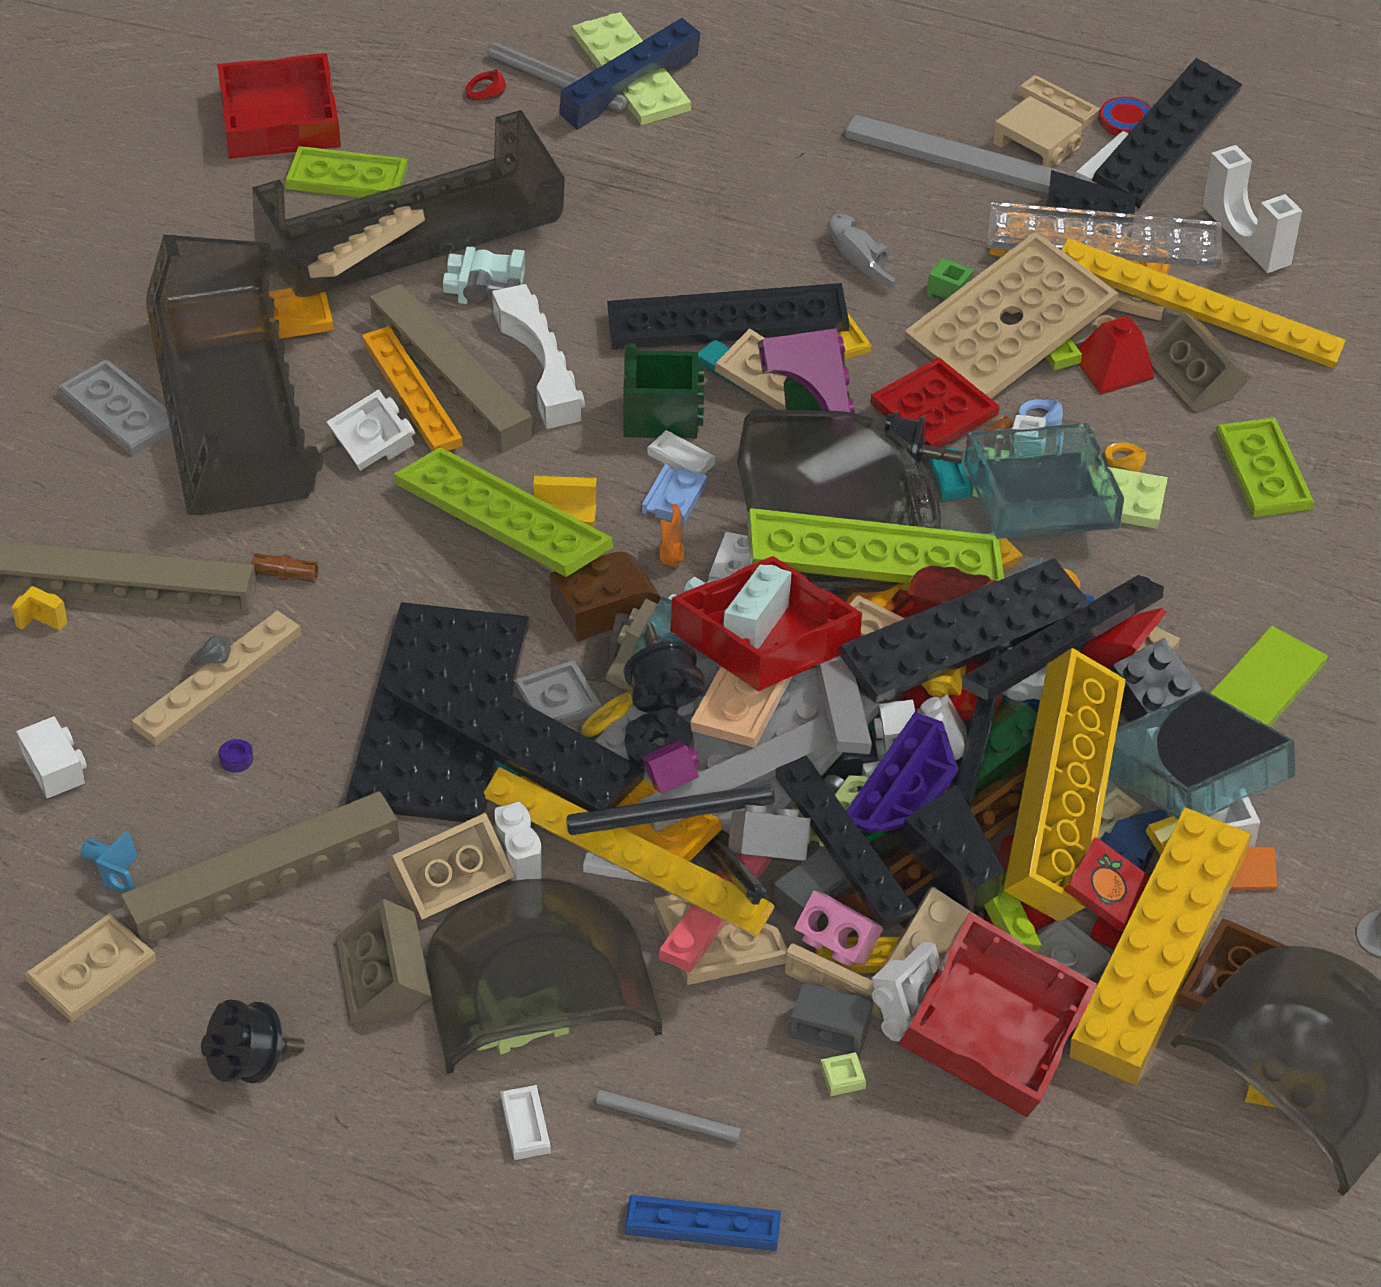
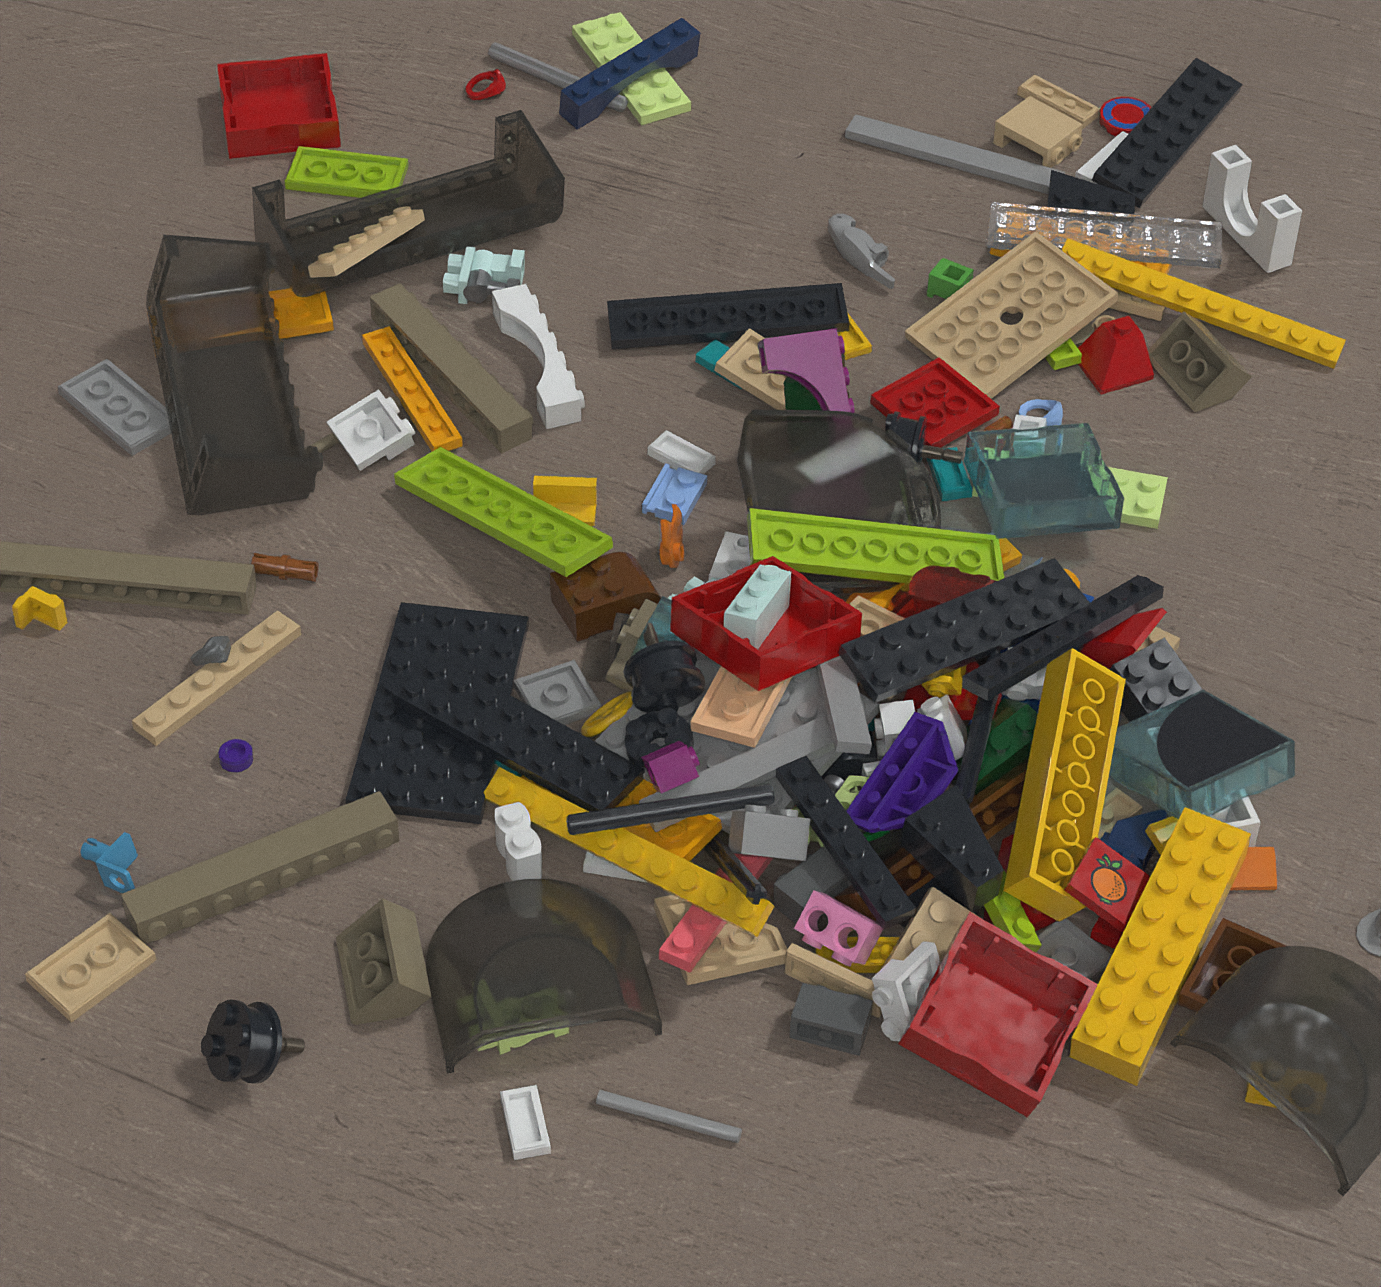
(51, 756): white brick -> none
(449, 867): tan slope -> none
(662, 393): dark green container -> none
(703, 1222): blue tile -> none
(843, 1074): yellowish green tile -> none
(1132, 462): light orange piece -> none
(1264, 467): lime tile -> none
(1270, 676): lime tile -> none

